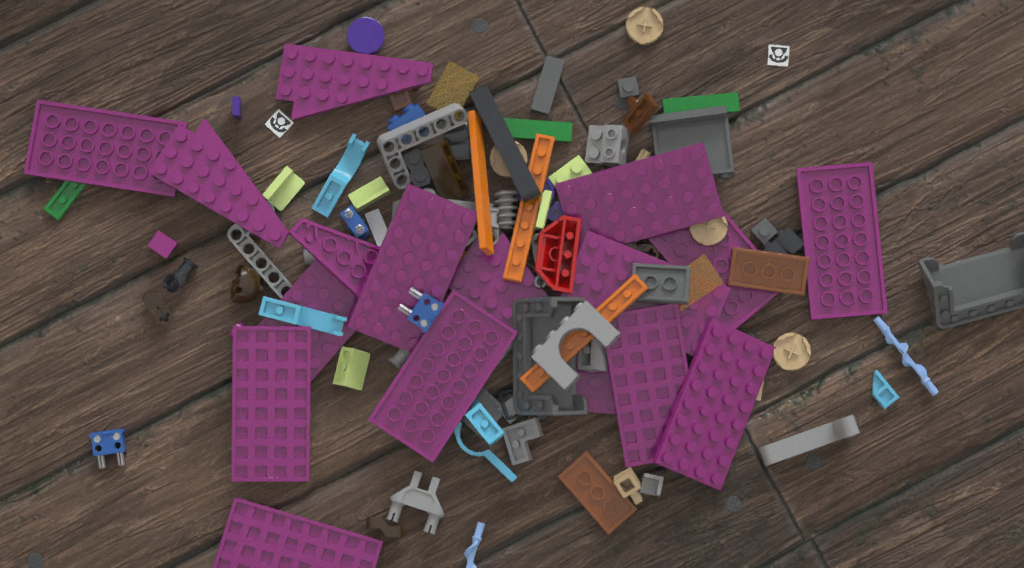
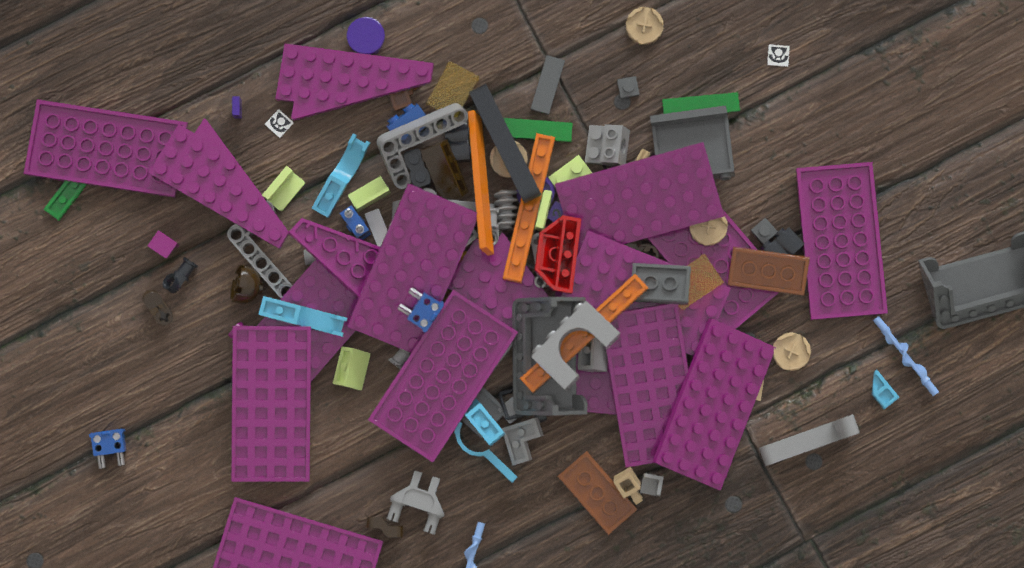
(640, 112): reddish brown hinge -> none

